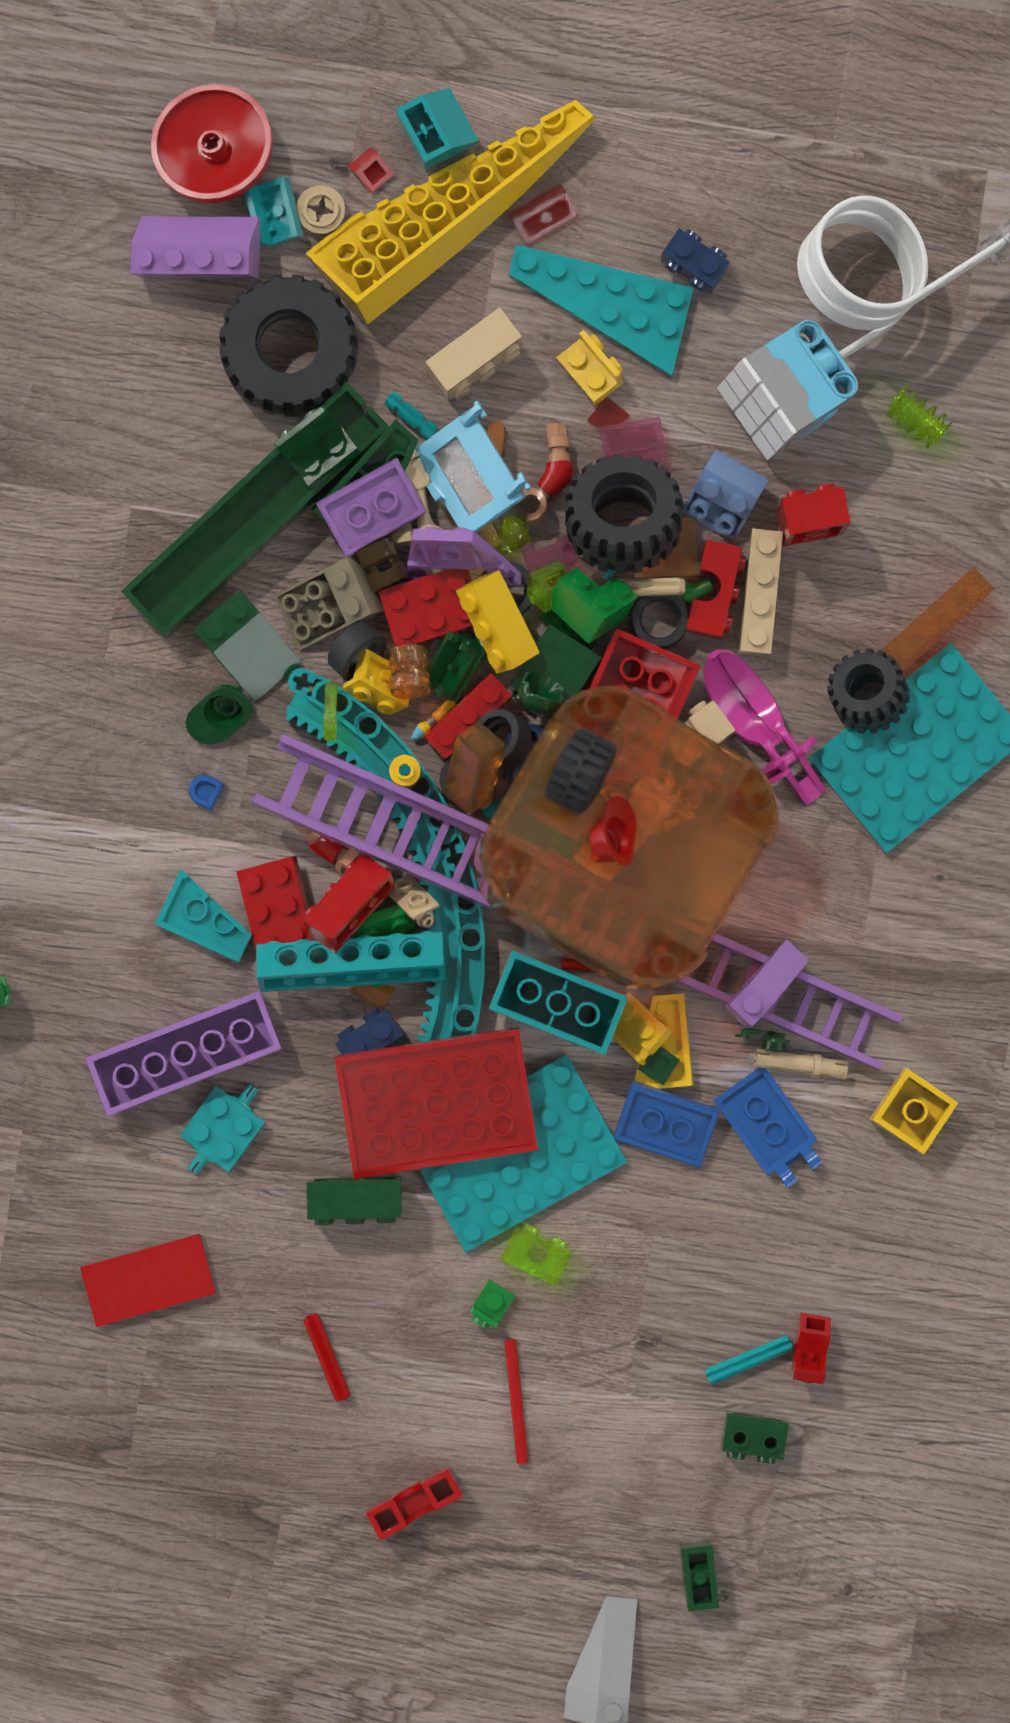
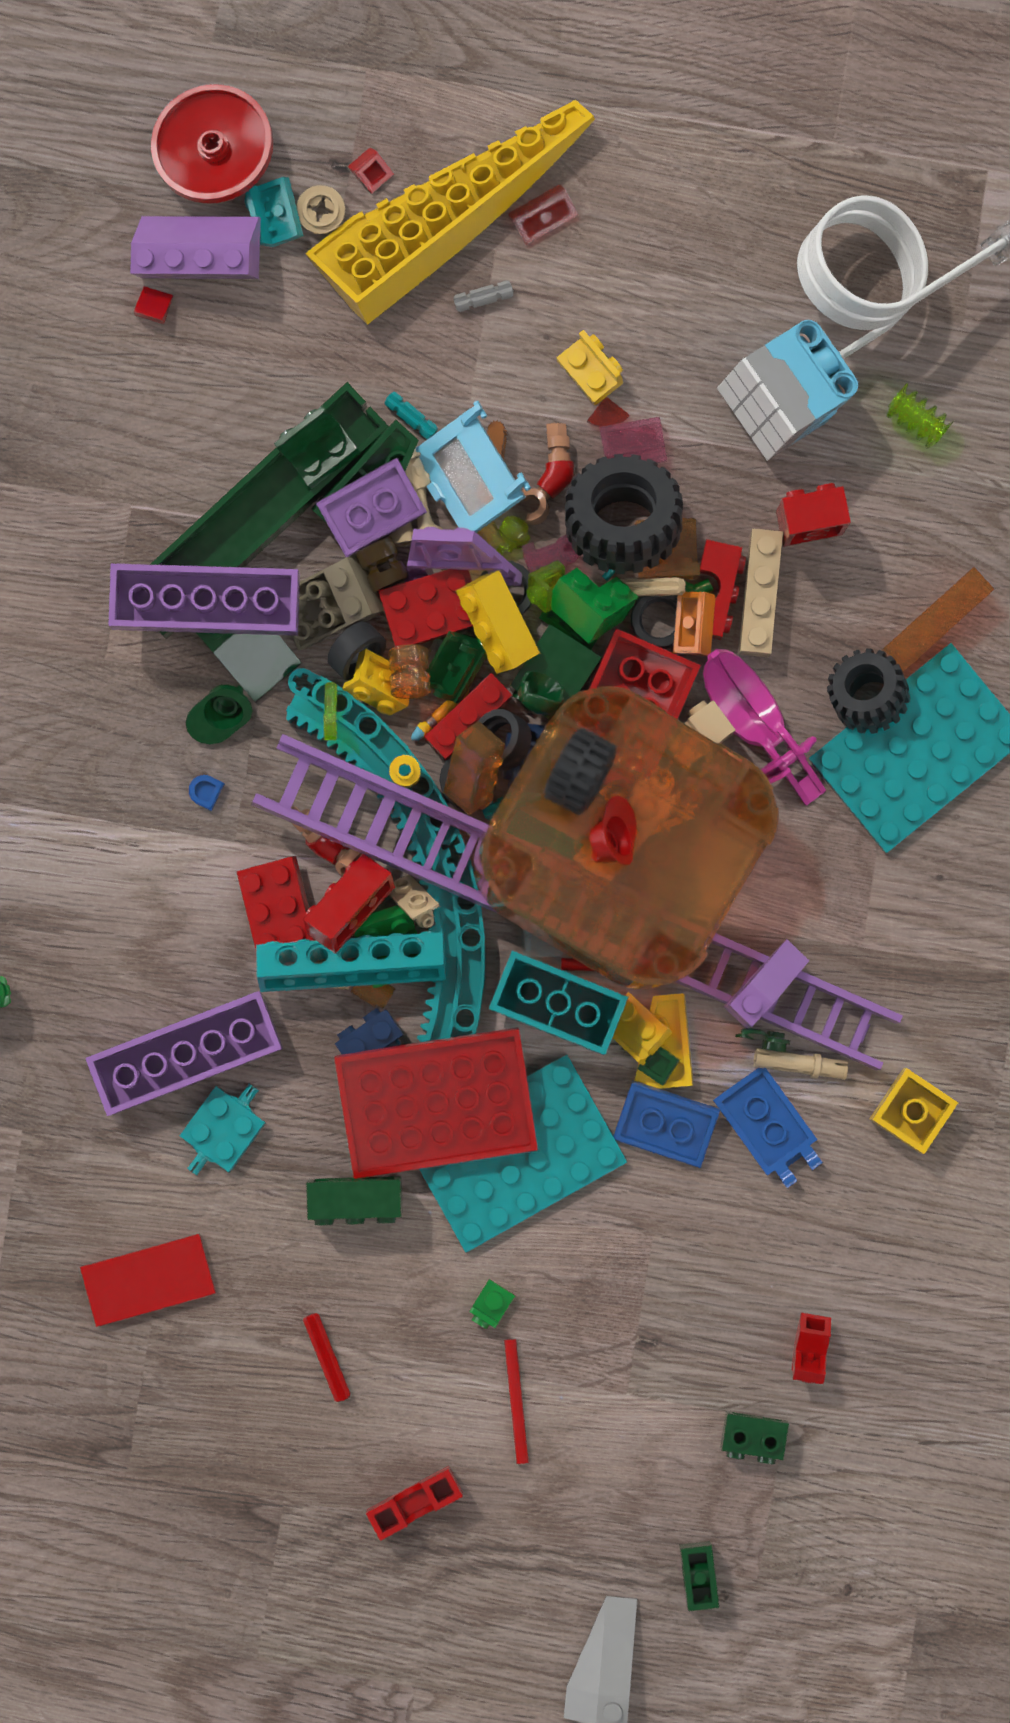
(153, 305): none -> red slope
(202, 920): teal wing -> none
(204, 599): none -> medium lavender brick
(277, 301): black tyre -> none
(436, 127): teal slope -> none
(474, 355): tan brick -> none
(483, 296): none -> light grey axle
(550, 1267): clear neon green brick -> none
(621, 305): teal wing -> none
(694, 260): dark blue brick -> none
(694, 623): none -> orange slope
(724, 495): medium blue slope -> none
(749, 1359): teal axle -> none

